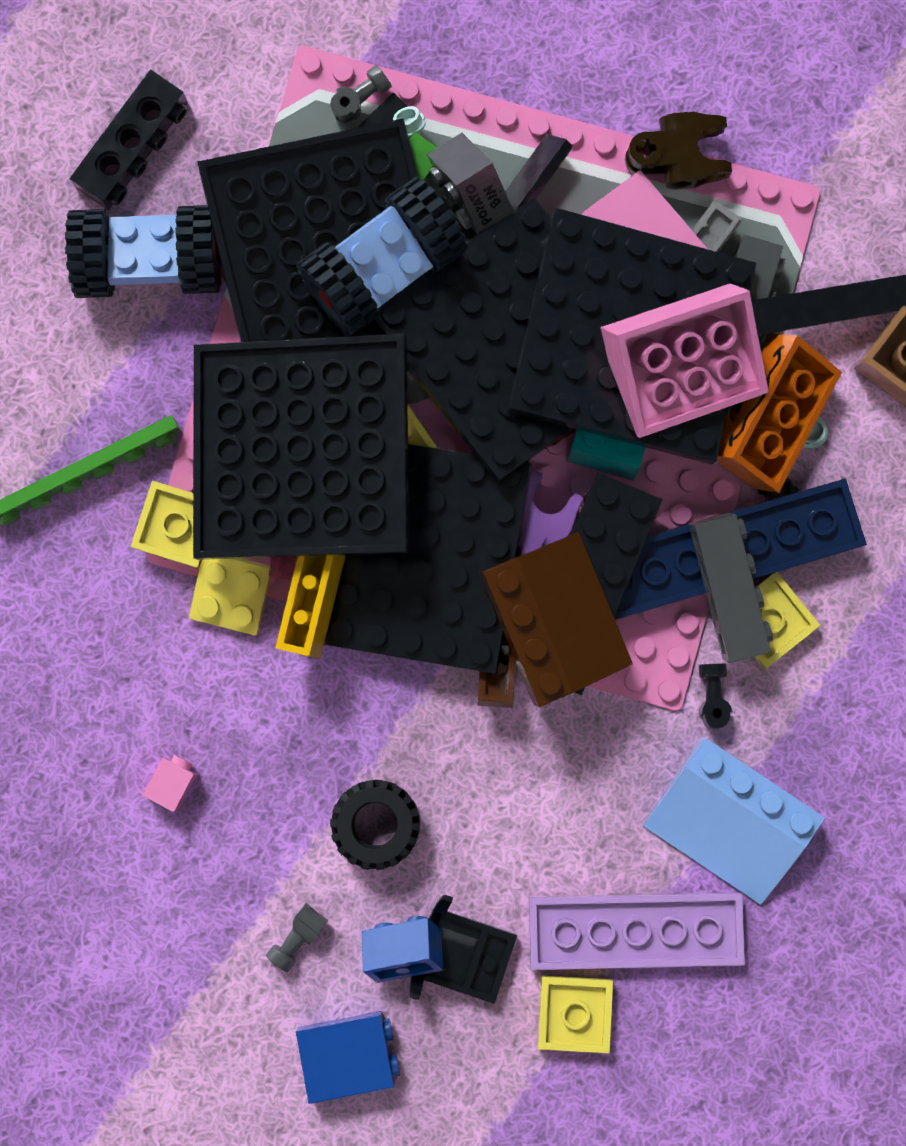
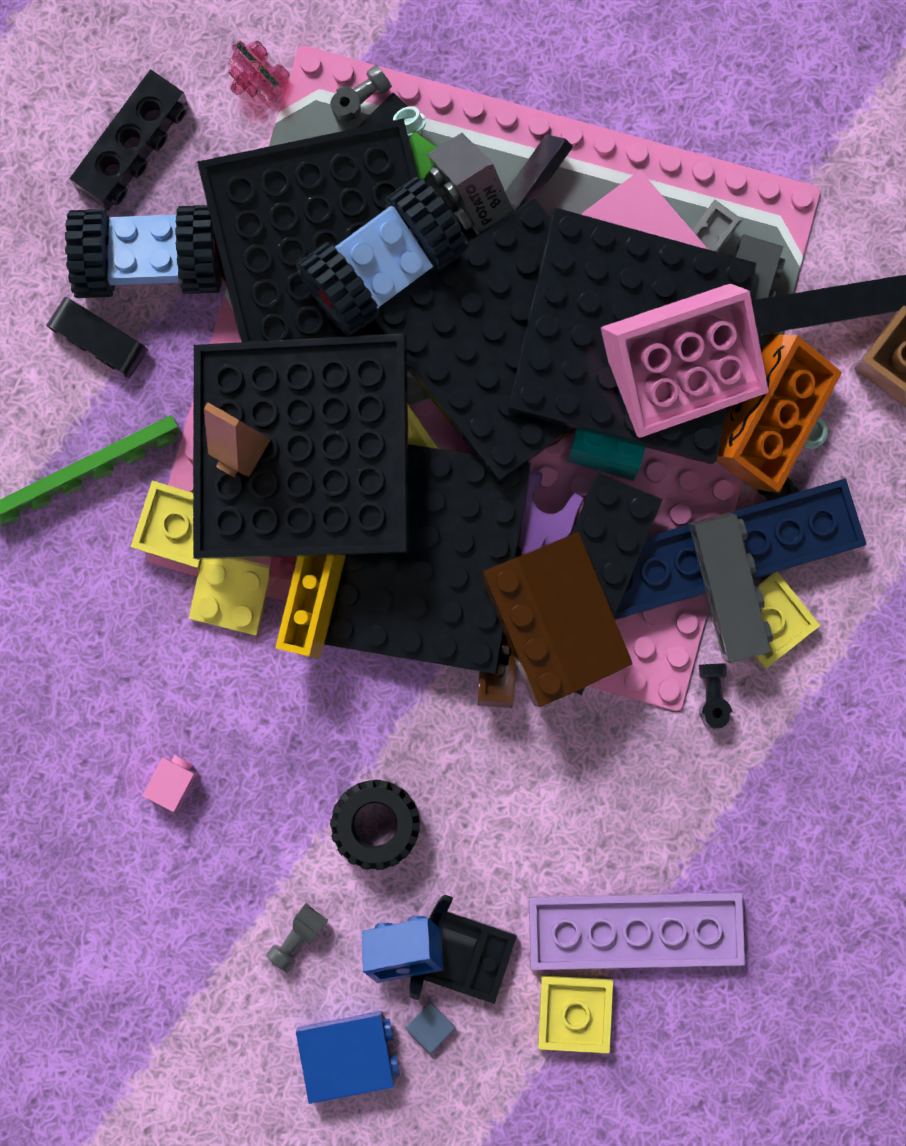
(97, 336): none -> black beam
(232, 442): none -> nougat slope
(253, 76): none -> clear pink hips
(430, 1027): none -> sand blue tile
(676, 151): dark brown piece -> none
(733, 821): light blue slope -> none

